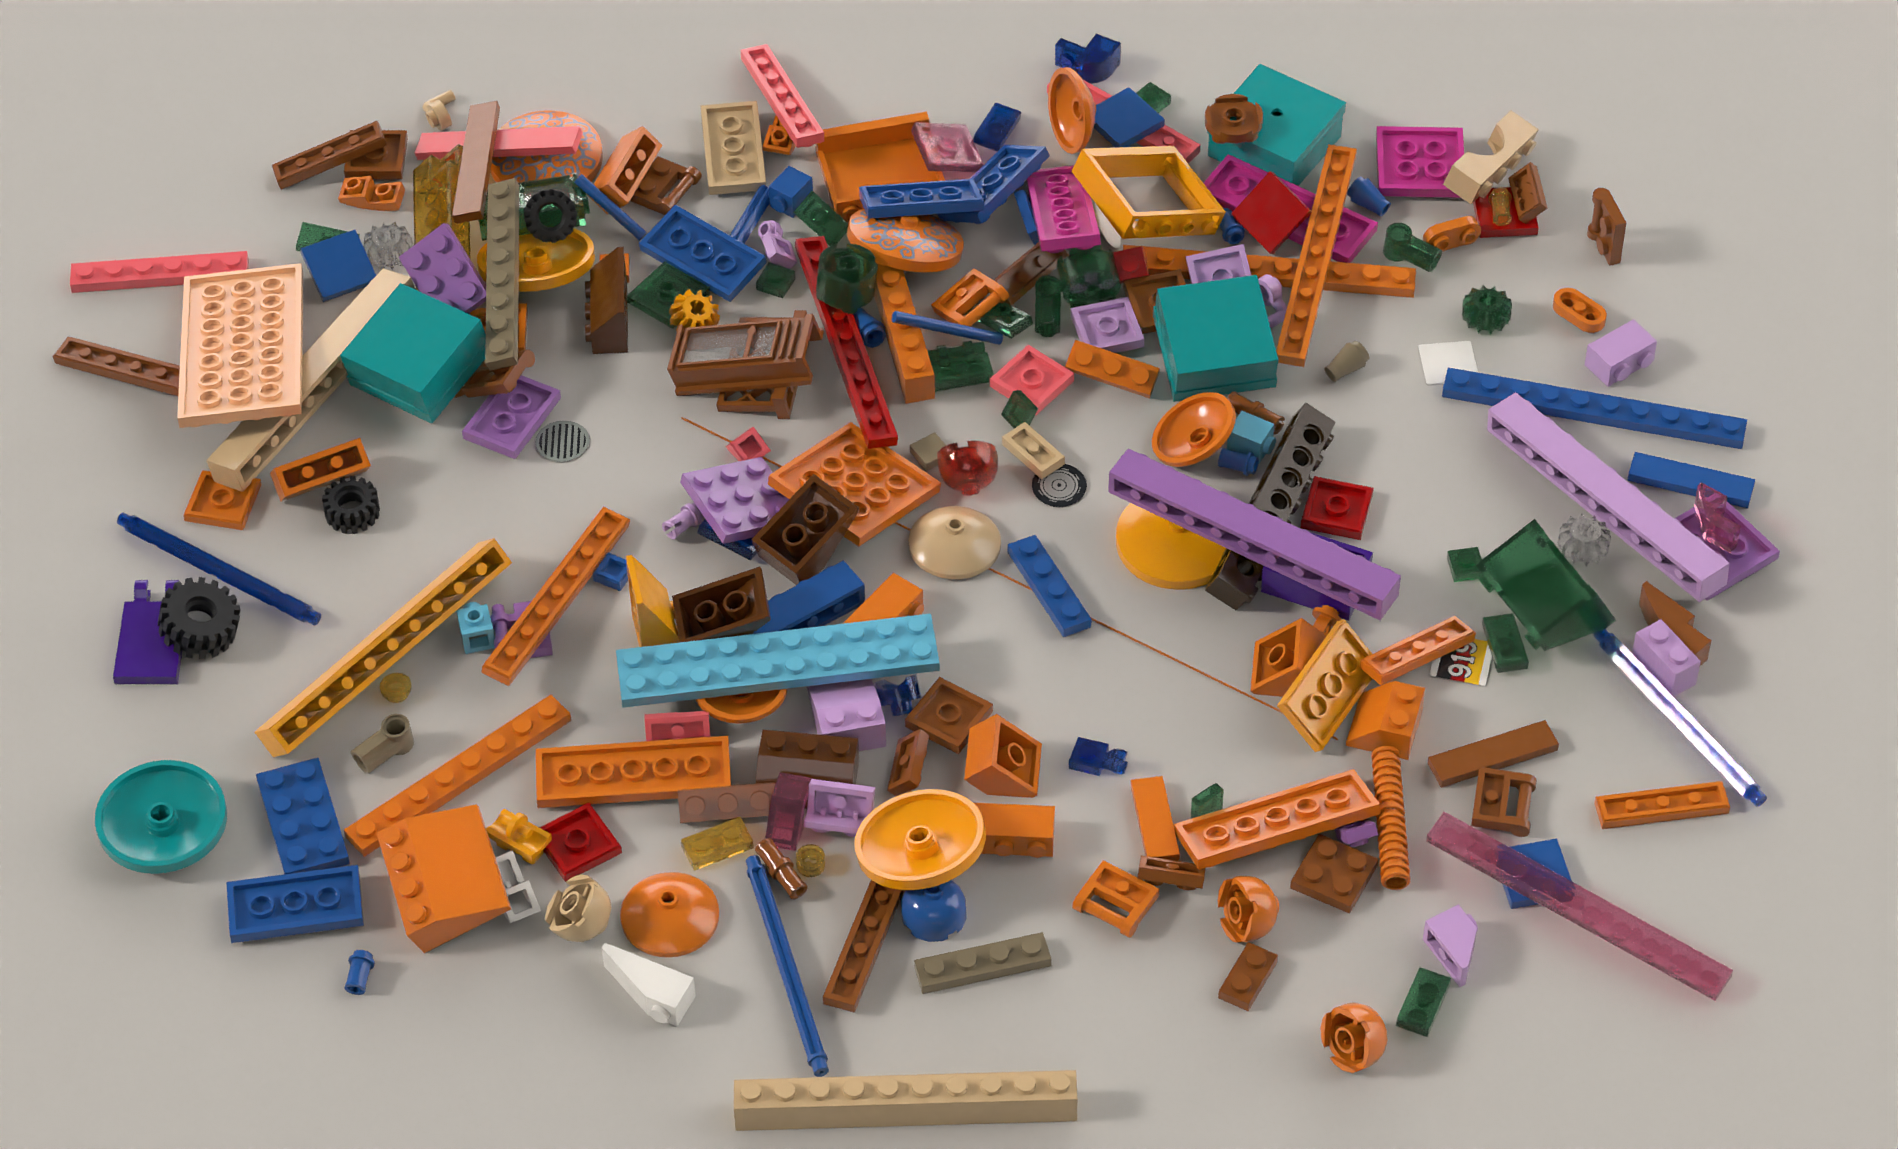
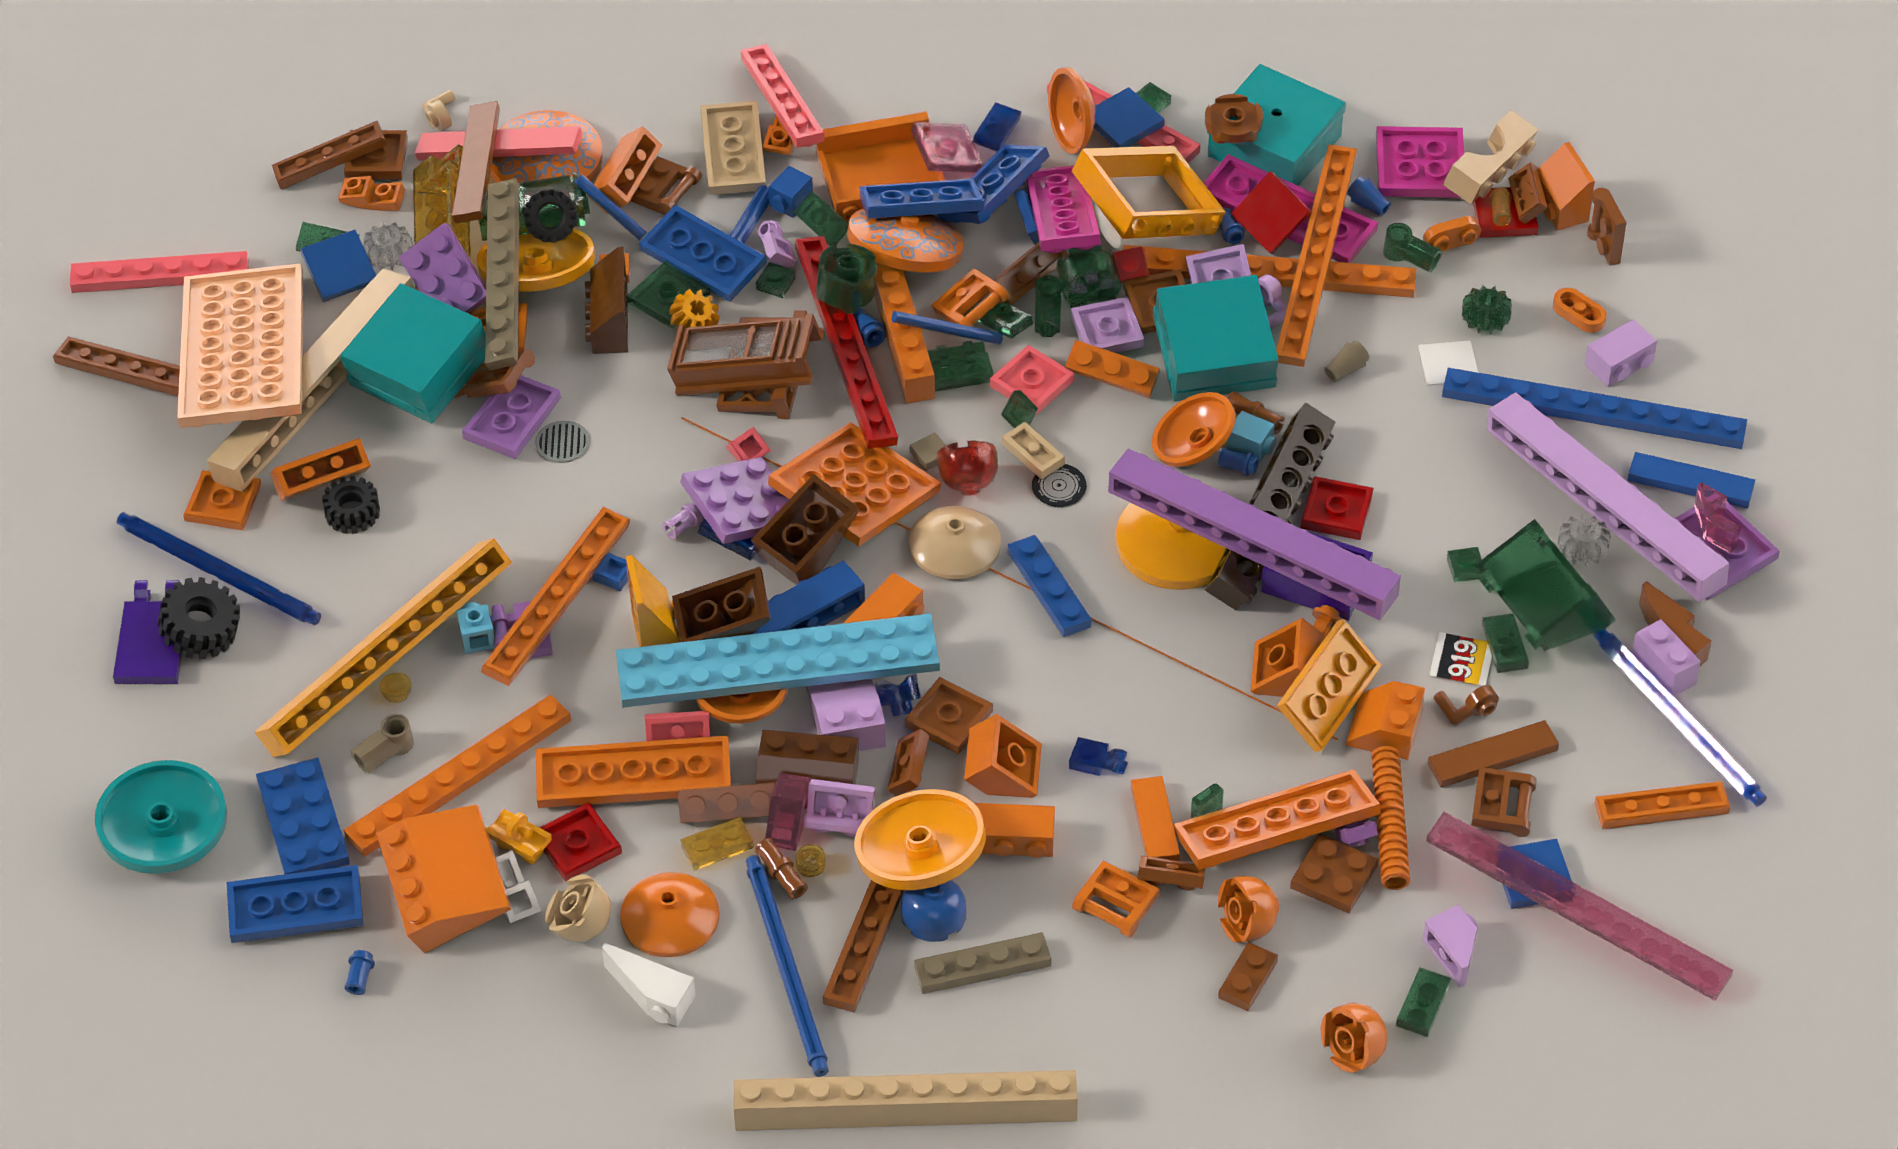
(1093, 62): clear blue brick -> none
(1417, 650): orange tile -> none
(1479, 702): none -> dark orange plate
(1566, 188): none -> orange slope

